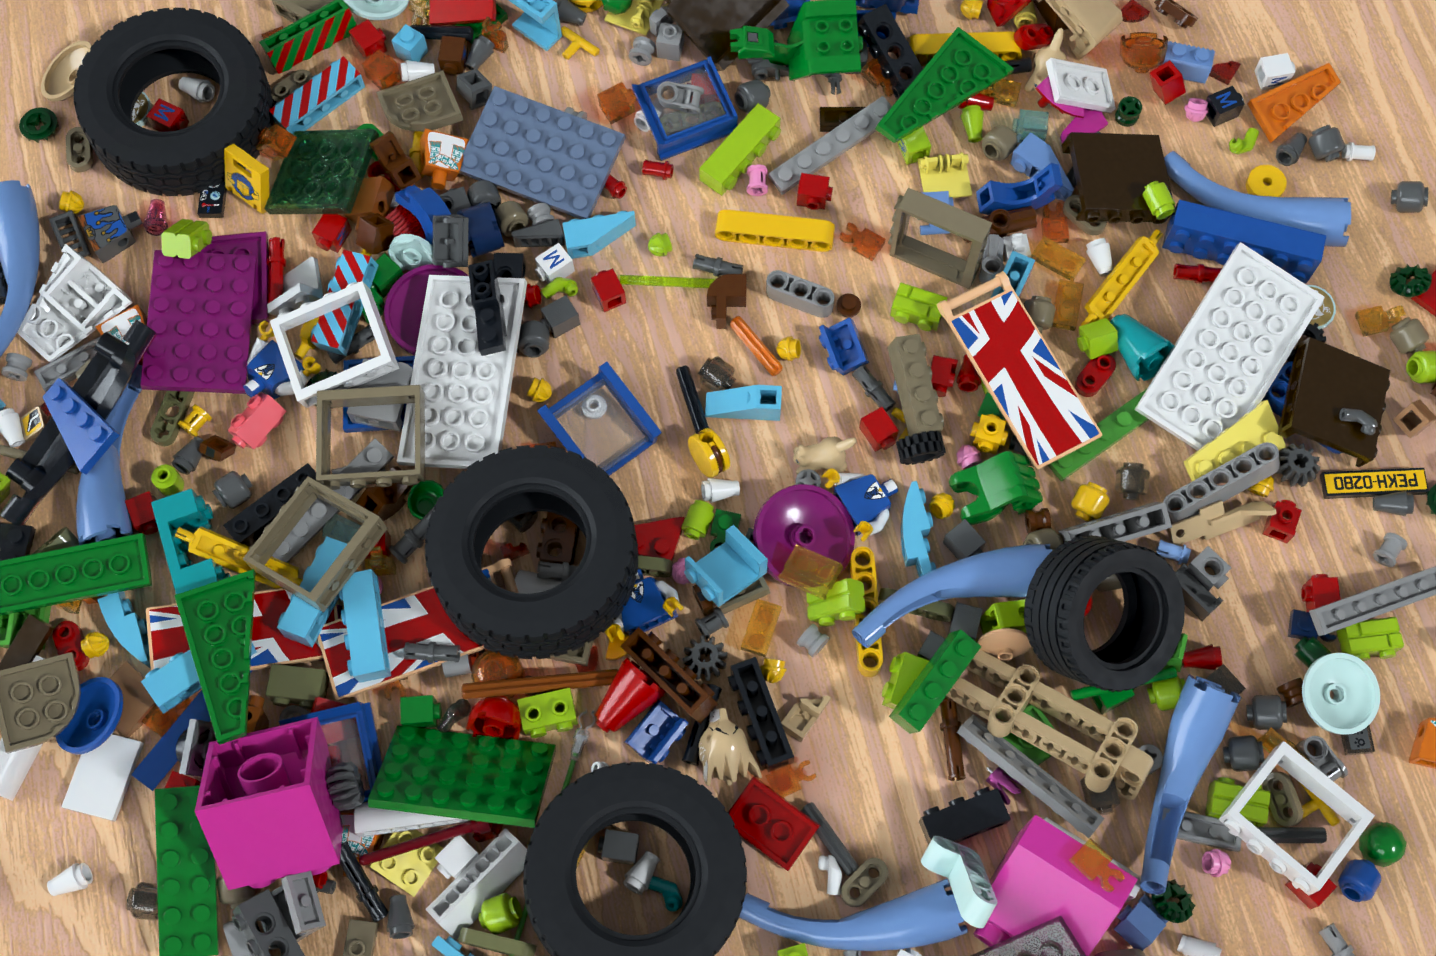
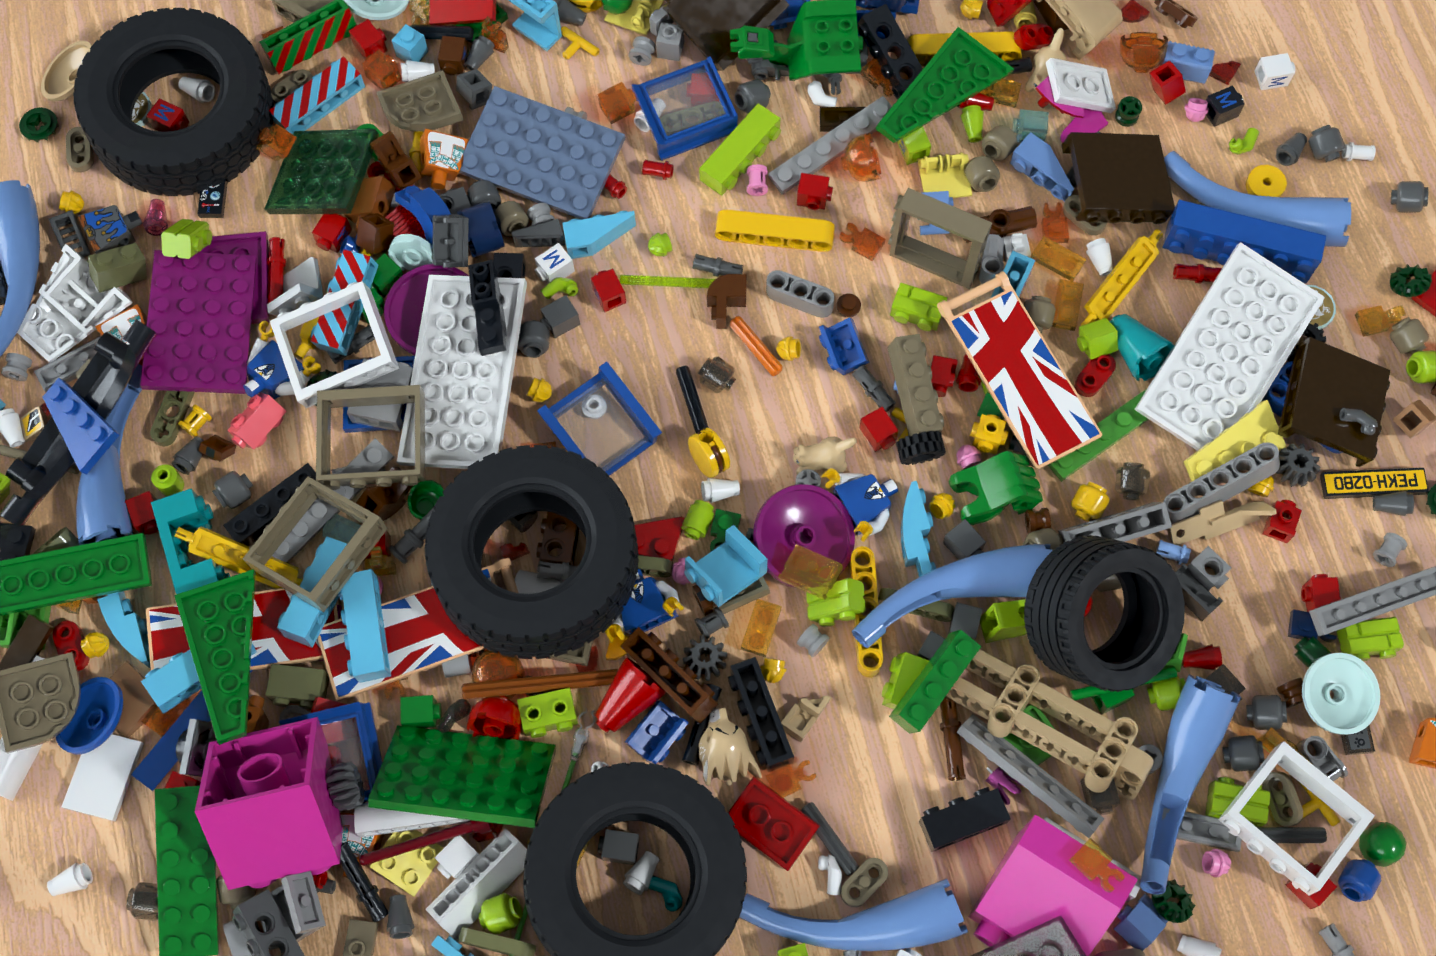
(117, 267): none -> olive brick
(248, 186): yellow container -> none
(349, 244): none -> blue plate
(432, 652): dark grey pin -> none
(533, 295): red plate -> none
(682, 97): light grey piece -> none
(746, 402): medium azure slope -> none
(818, 96): none -> white arm
(862, 159): none -> clear orange cylinder
(966, 877): light aqua beam -> none
(982, 174): none -> dark tan head
(1005, 643): light nougat dish -> none
(1010, 196): blue arch -> none
(1159, 200): lime brick -> none
(1289, 102): orange wing -> none

